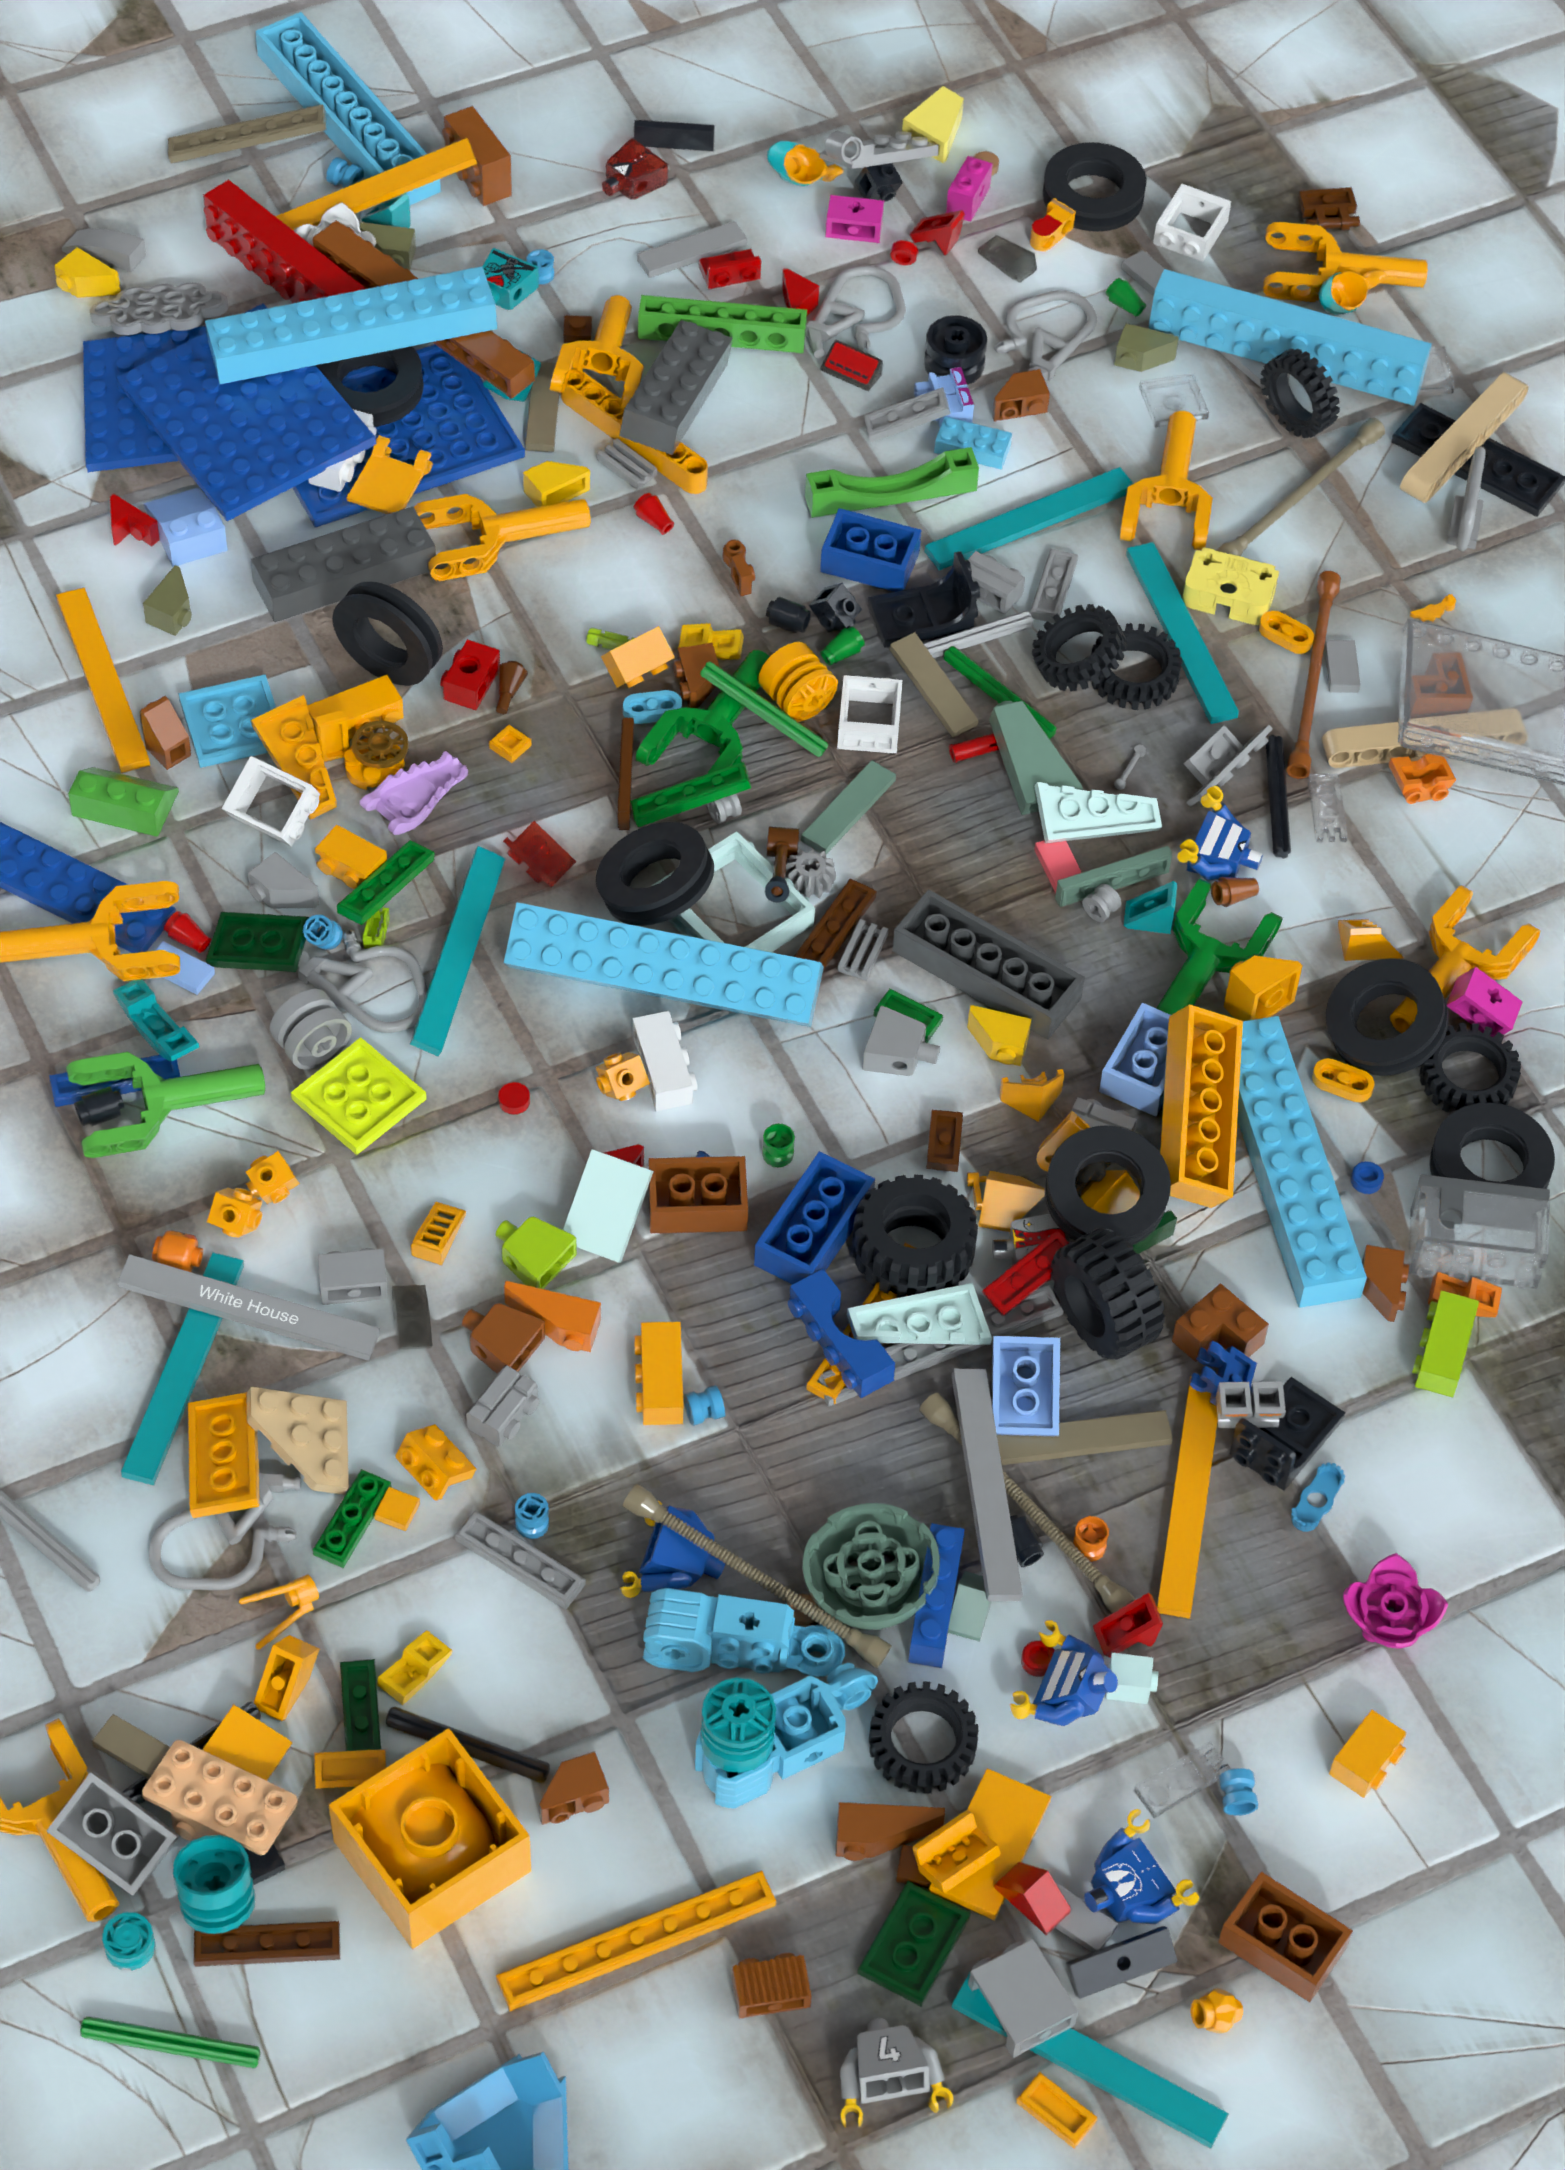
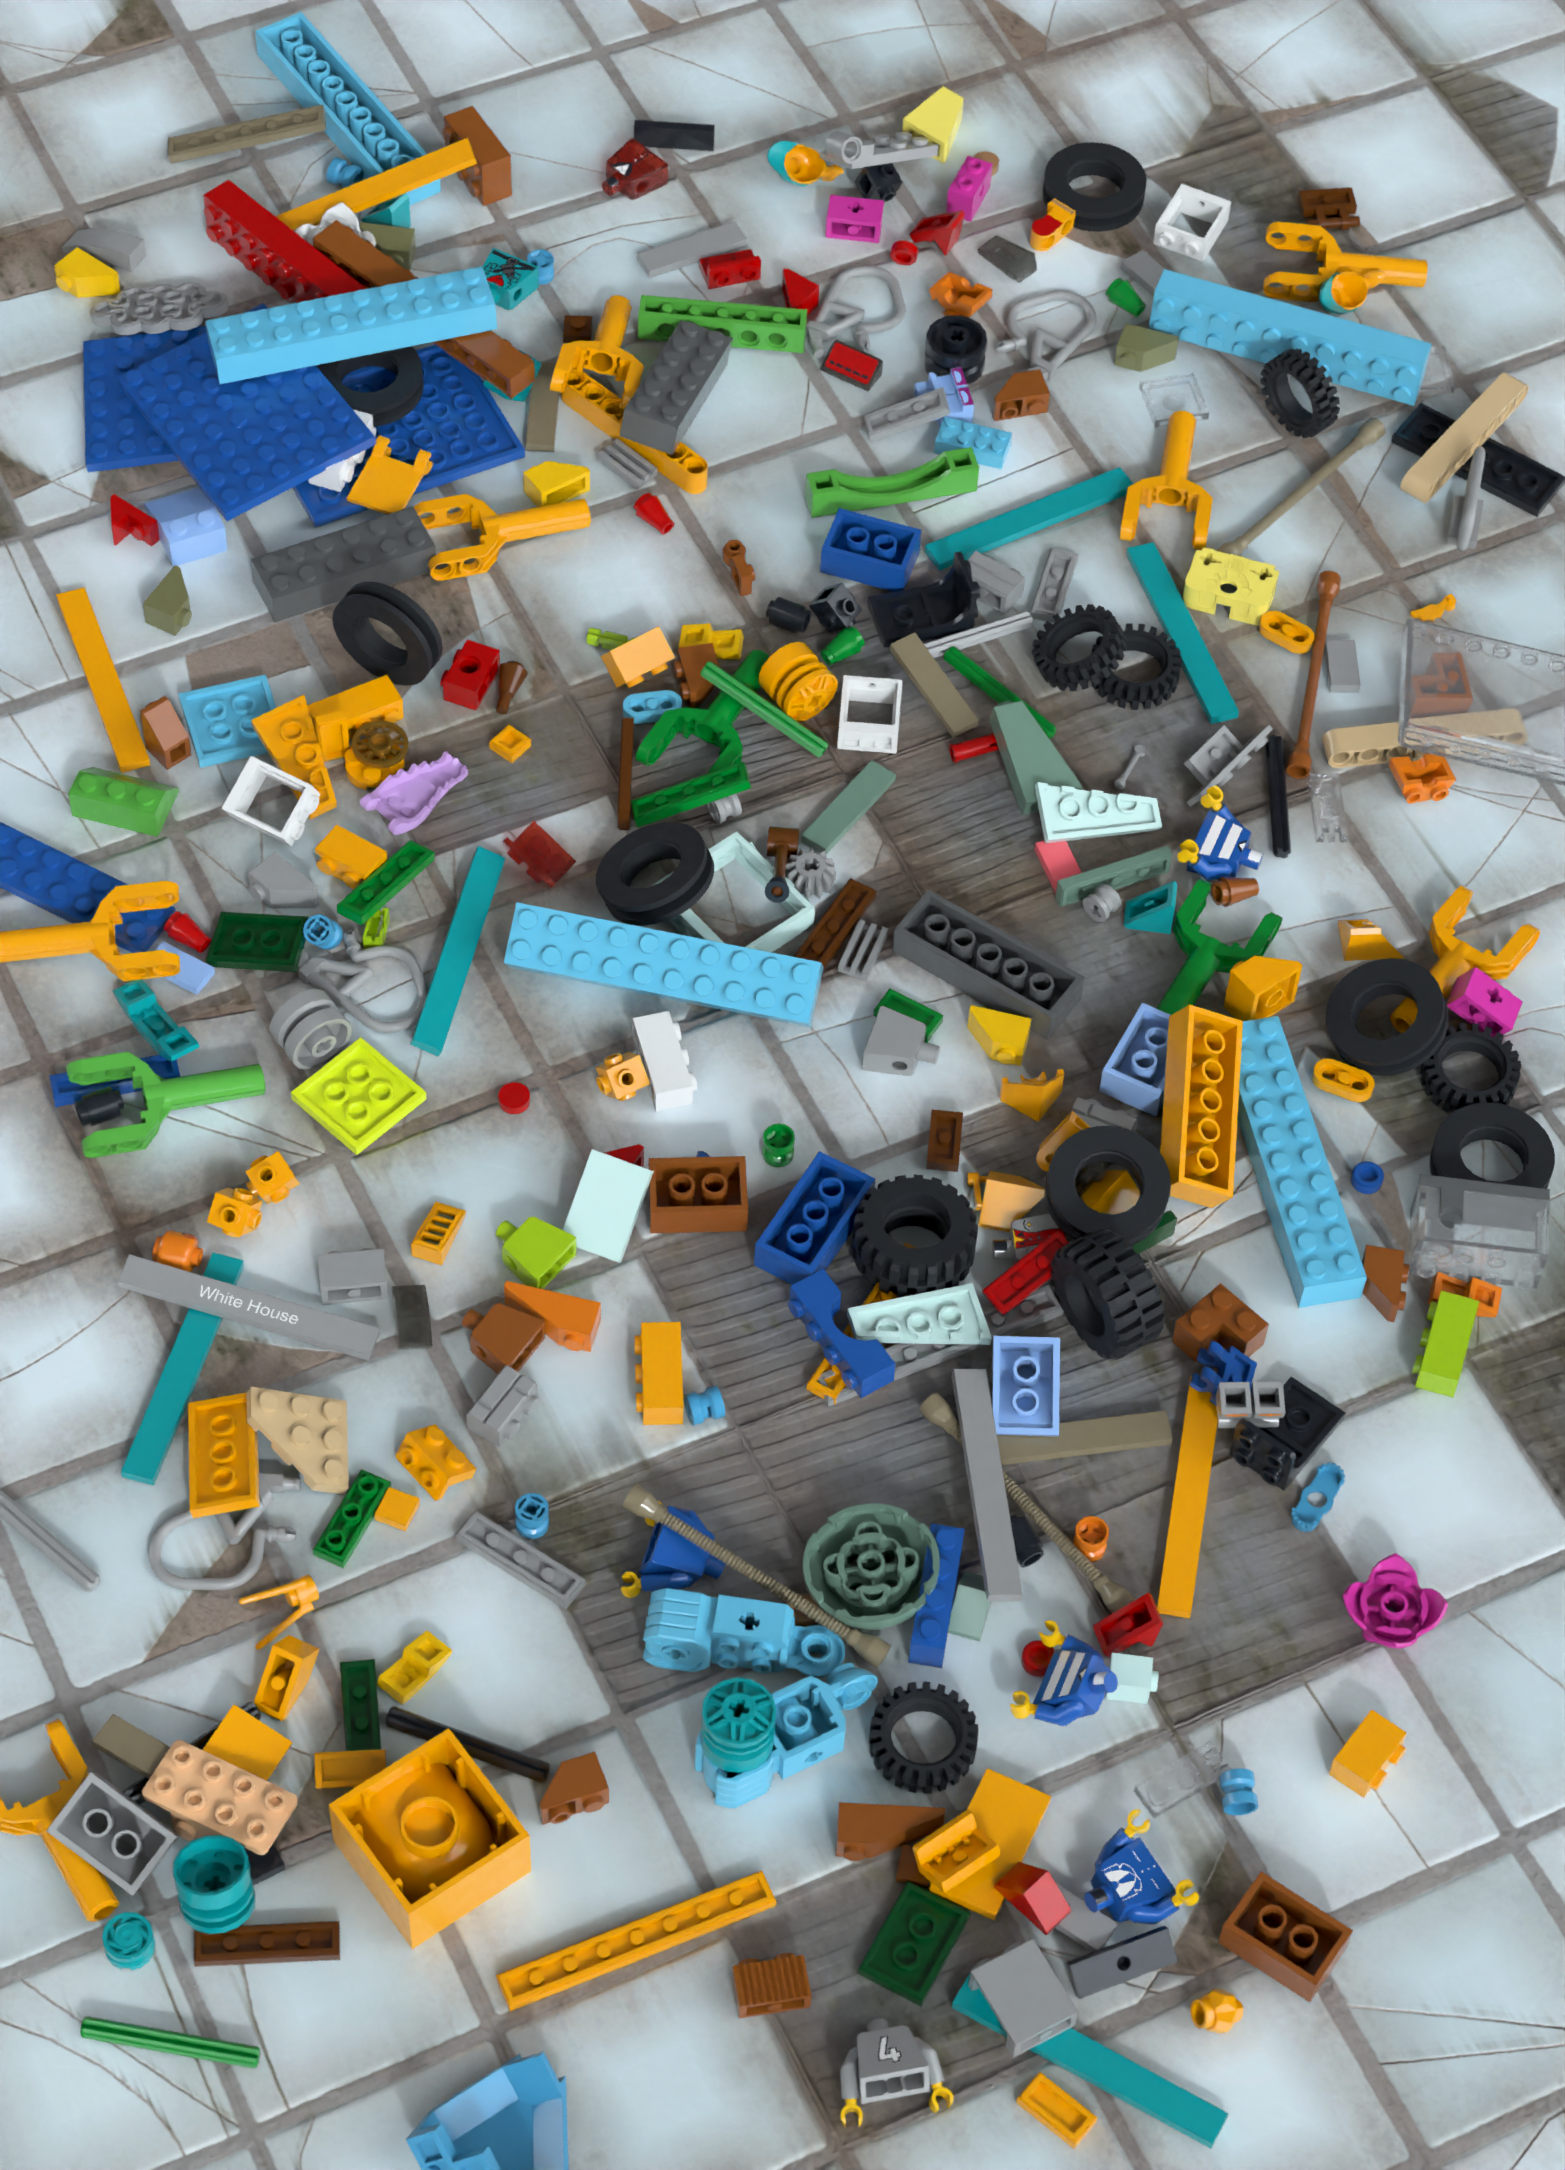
(958, 296): none -> orange cylinder

